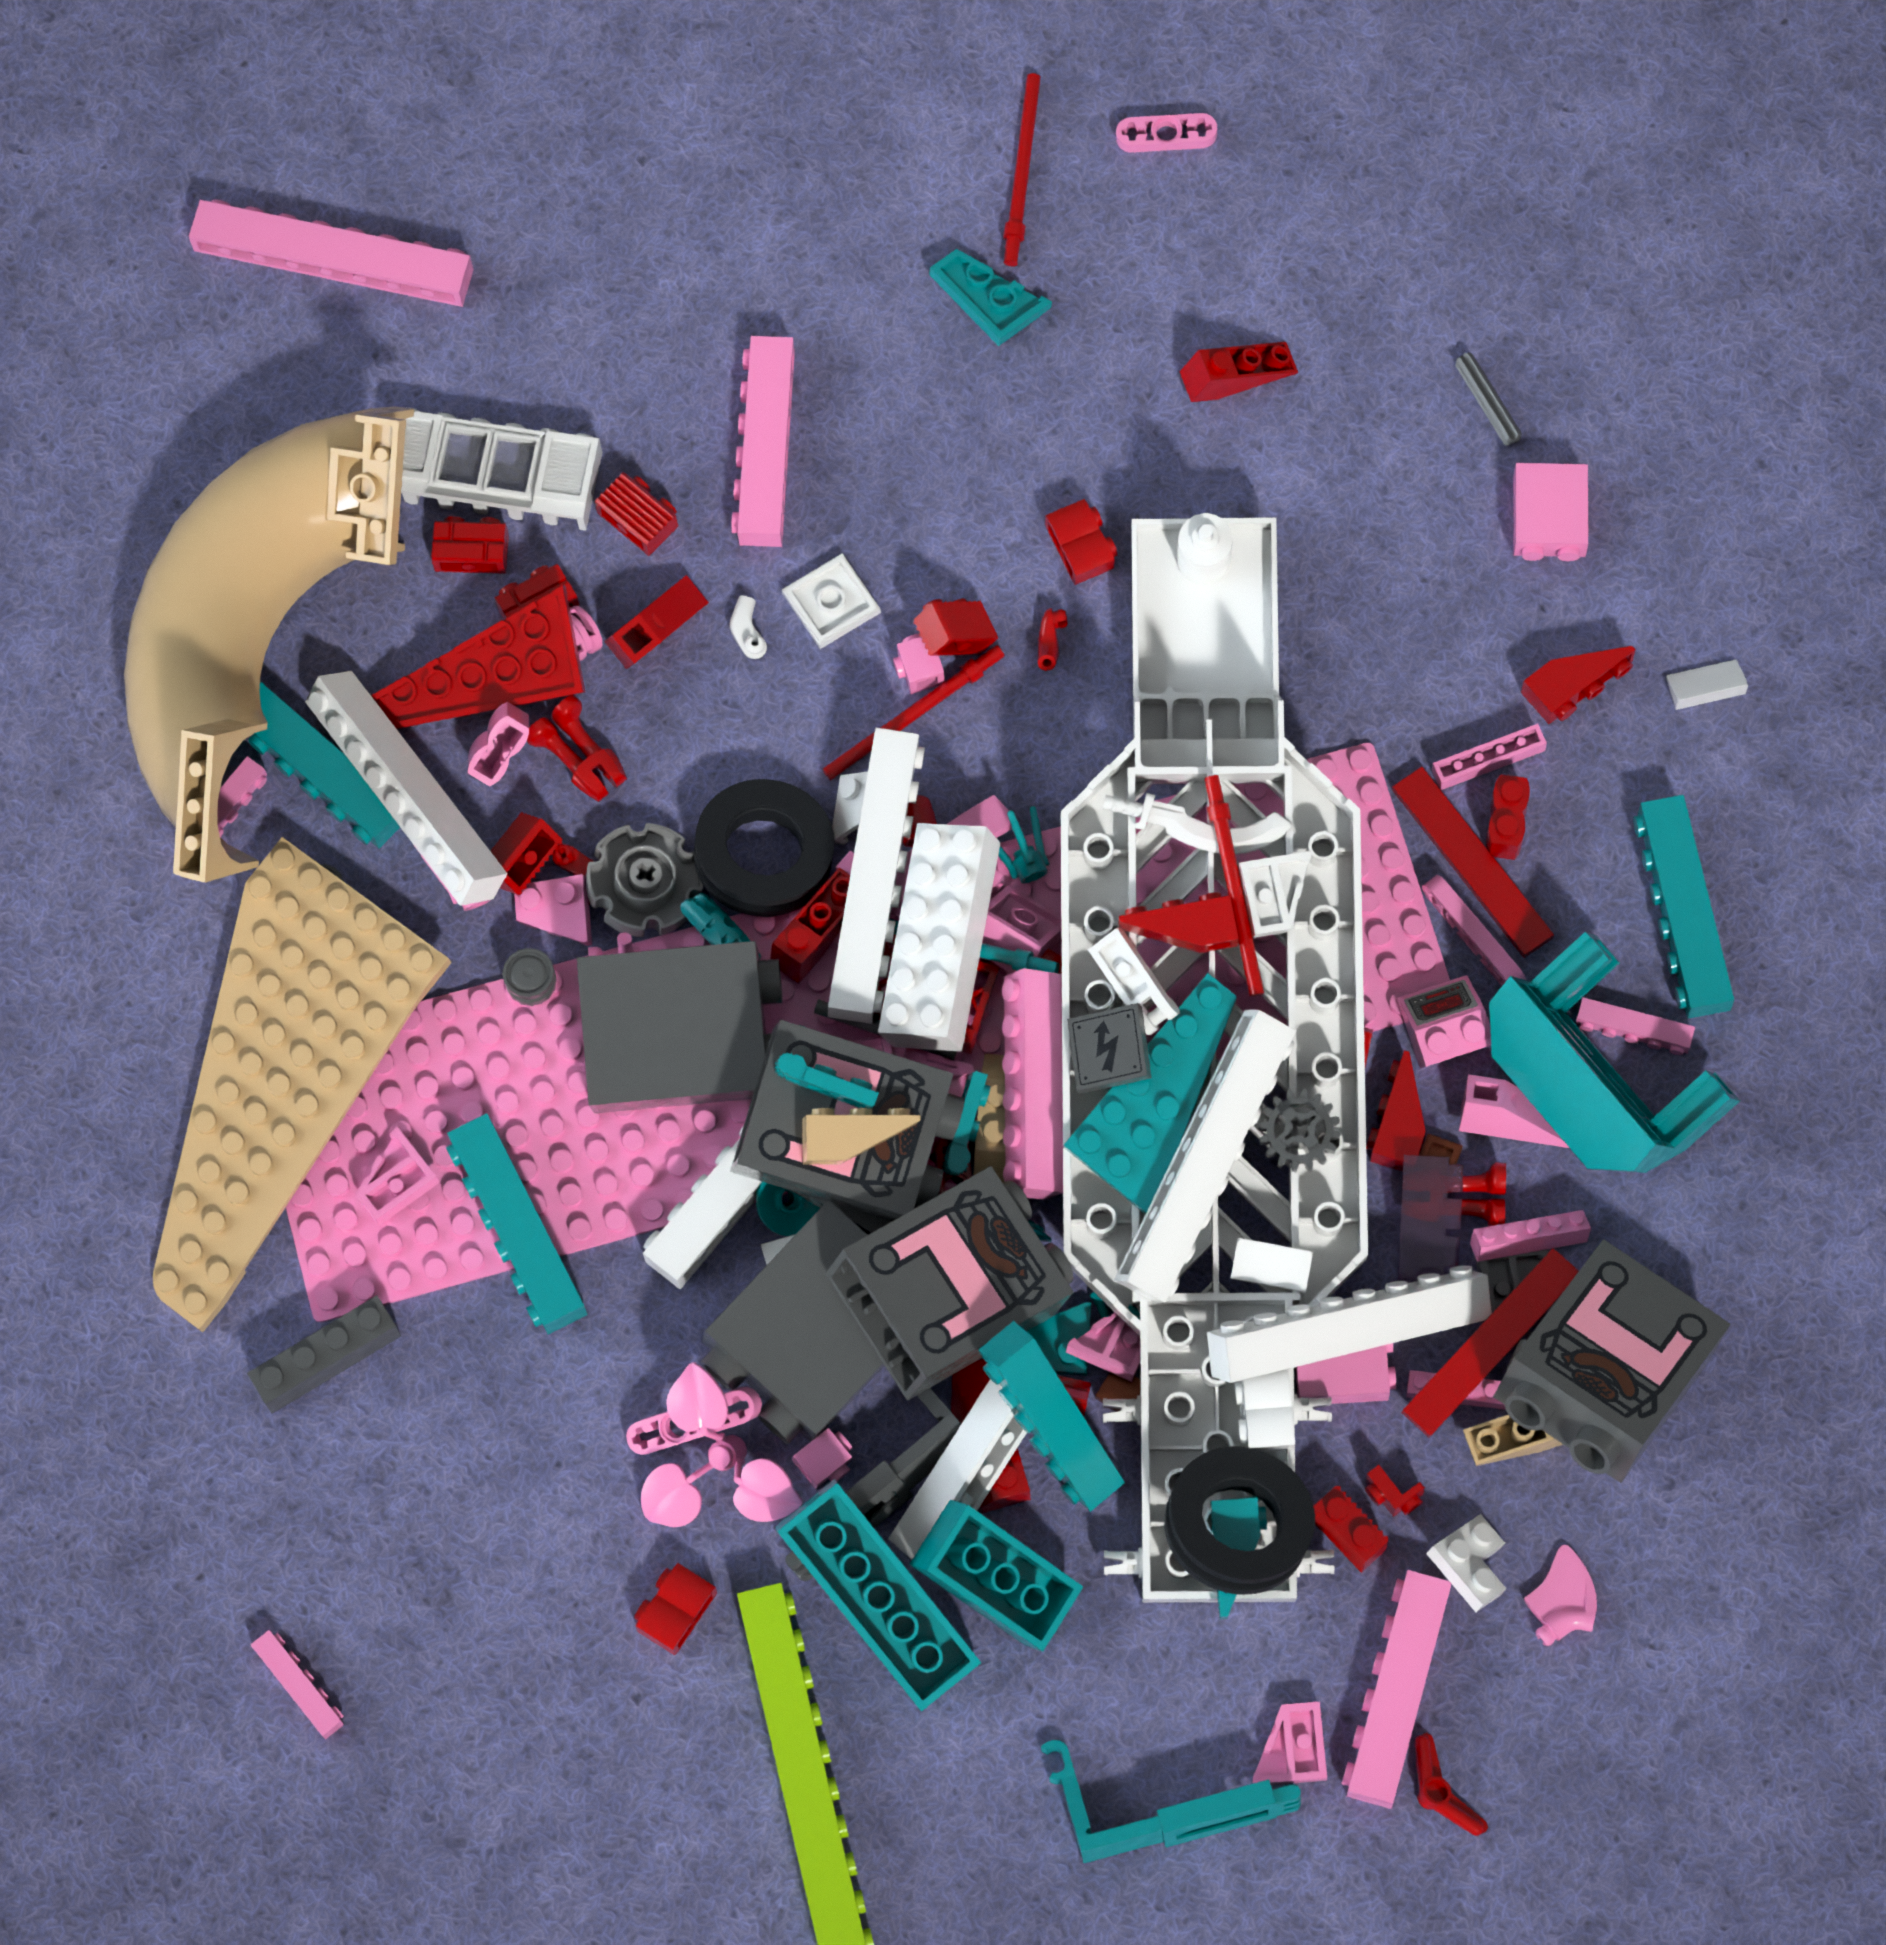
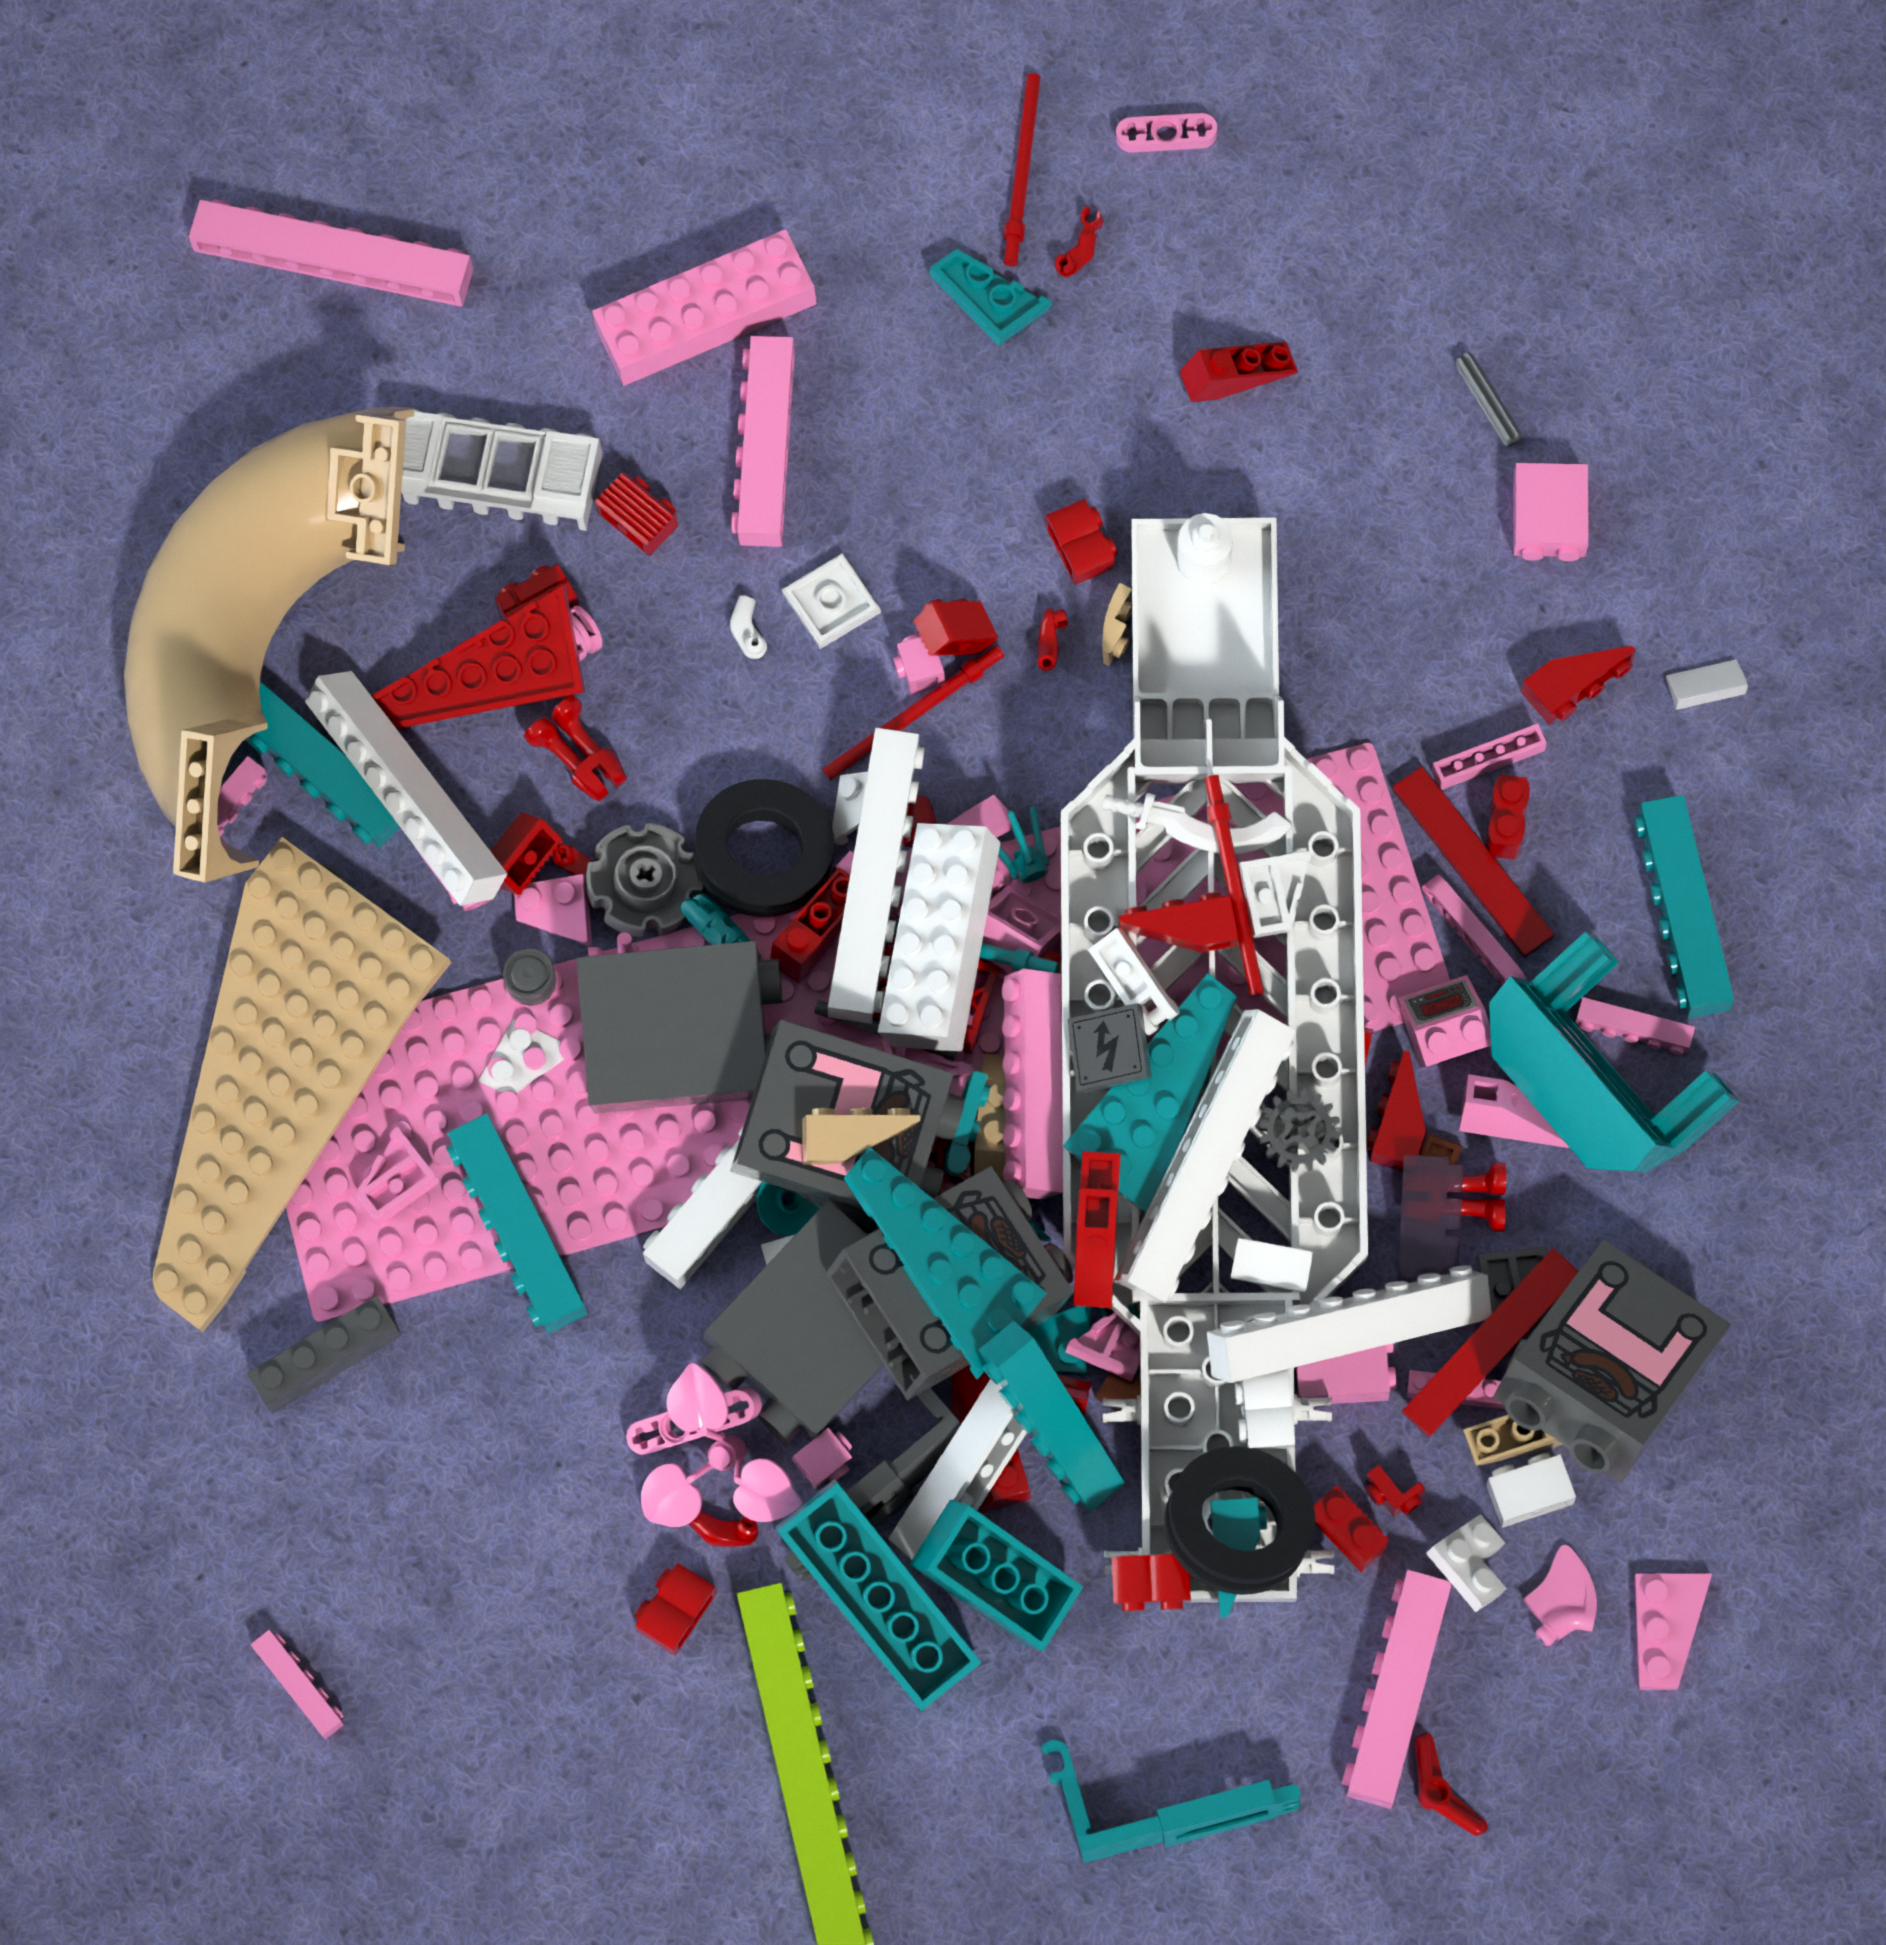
(470, 546): red brick -> none
(493, 748): bright pink brick -> none
(513, 1073): none -> white wing
(656, 622): red slope -> none
(704, 307): none -> bright pink brick
(724, 1533): none -> red arm
(823, 1080): teal hinge -> none
(948, 1263): none -> teal wing
(1083, 252): none -> red arm
(1097, 1229): none -> red slope
(1114, 630): none -> tan slope
(1149, 1580): none -> red brick
(1294, 1747): bright pink wing -> none
(1530, 1235): bright pink piece -> none
(1530, 1489): none -> white brick
(1665, 1625): none -> bright pink wing

